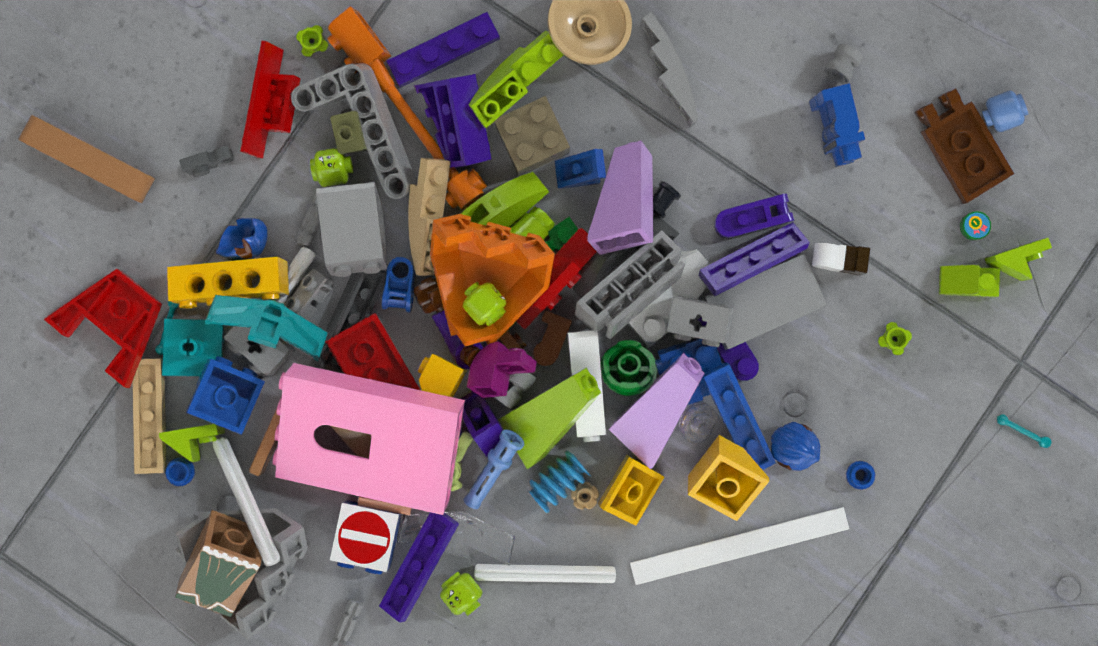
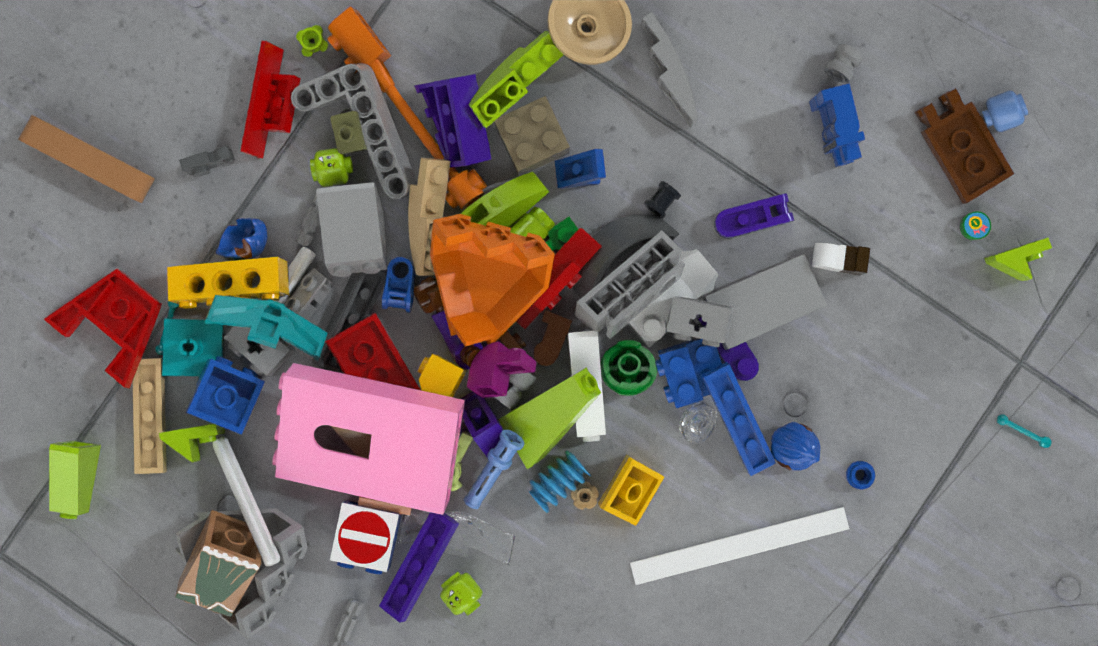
(72, 477): none -> lime slope
(180, 471): blue plate -> none
(266, 448): medium nougat tile -> none
(443, 49): dark purple plate -> none
(484, 303): lime head -> none
(545, 573): white axle -> none
(626, 202): lavender slope -> none
(655, 413): lavender slope -> none
(726, 478): yellow slope -> none
(753, 259): dark purple plate -> none
(903, 337): lime plate -> none
(969, 281): lime slope -> none

